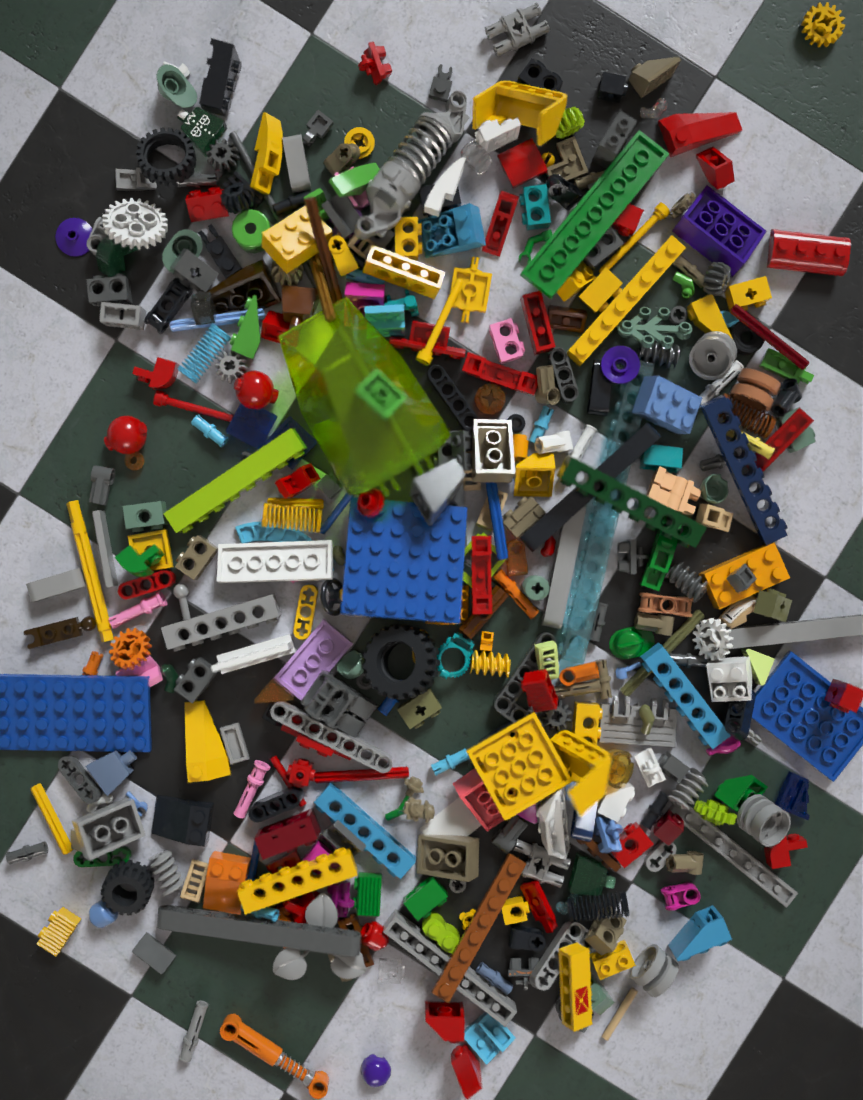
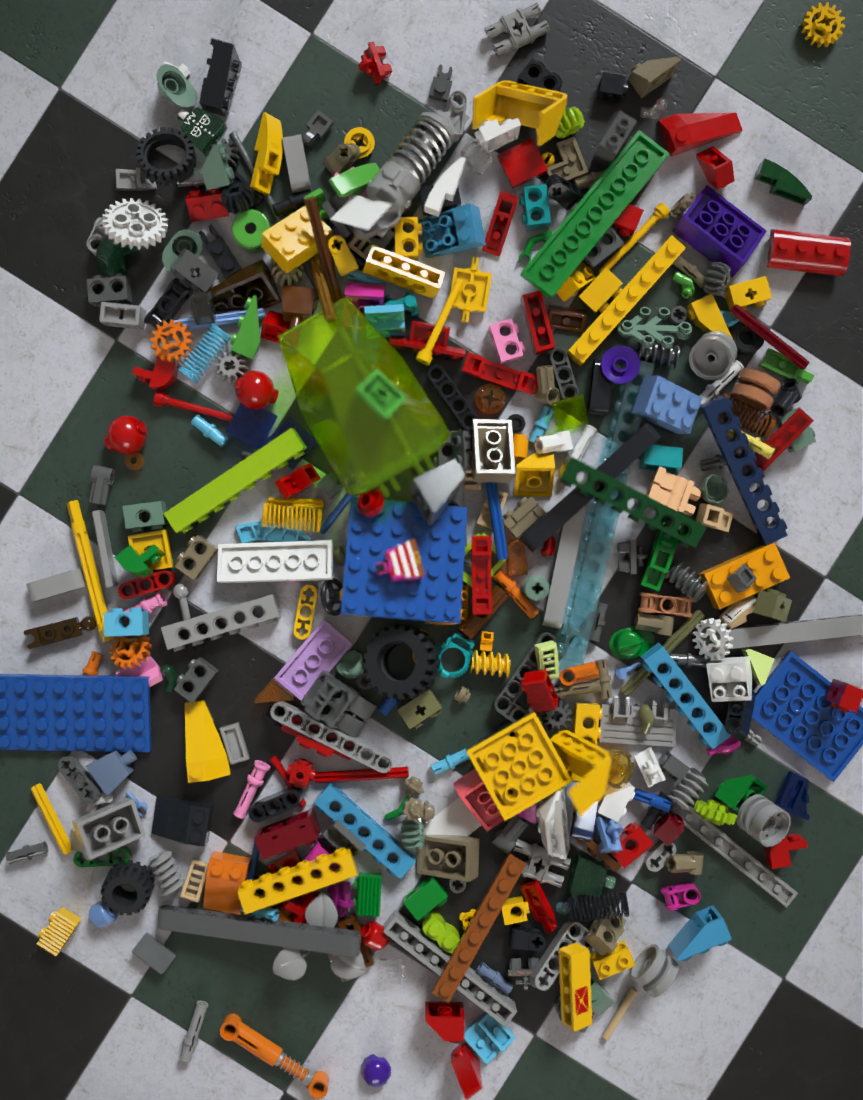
(73, 246): dark purple dish -> none
(115, 627): none -> medium azure brick
(173, 334): none -> orange gear
(216, 169): none -> sand green slope
(254, 654): white fence -> none
(360, 212): none -> white sticker
(402, 563): none -> torso
(413, 834): none -> sand green gear
(462, 695): none -> dark tan plate
(570, 413): none -> clear neon green piece
(653, 800): none -> blue axle
(782, 182): none -> dark green slope

